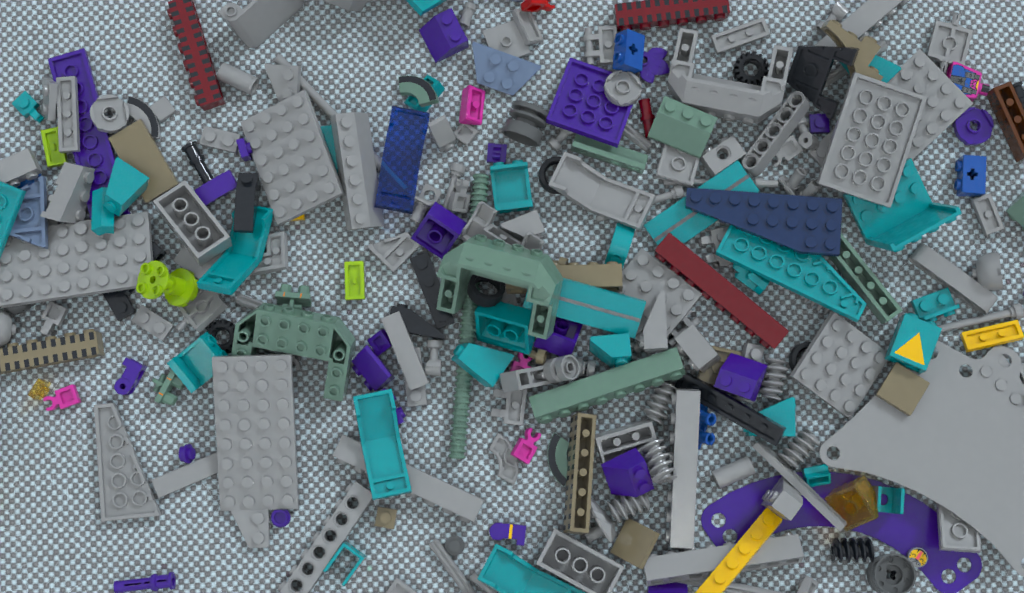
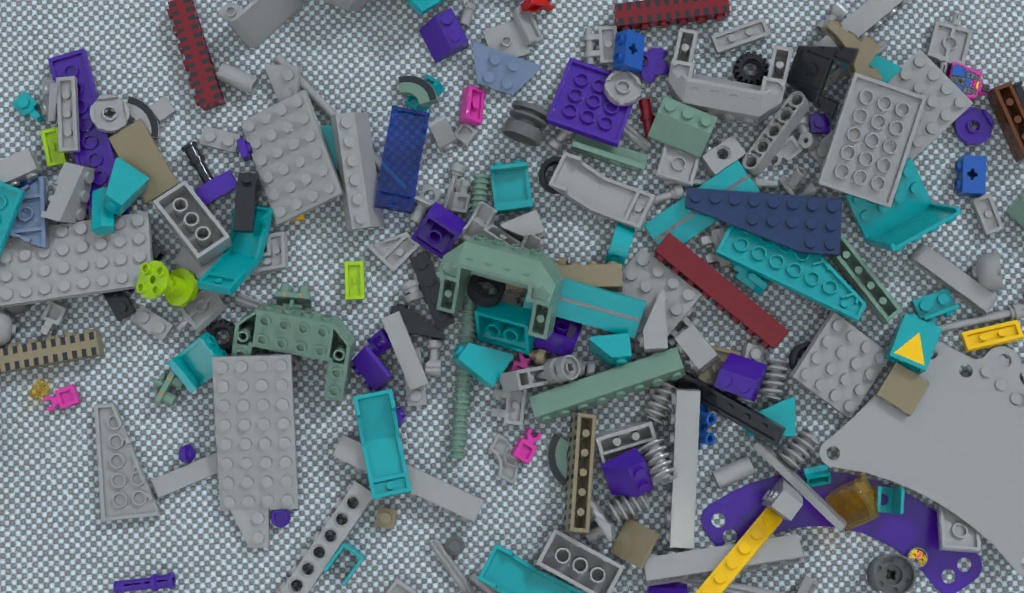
(130, 378): dark purple leg -> none
(412, 291): none -> light grey wheel
(496, 153): dark purple tile -> none
(510, 531): dark purple leg -> none
(852, 548): black piece -> none

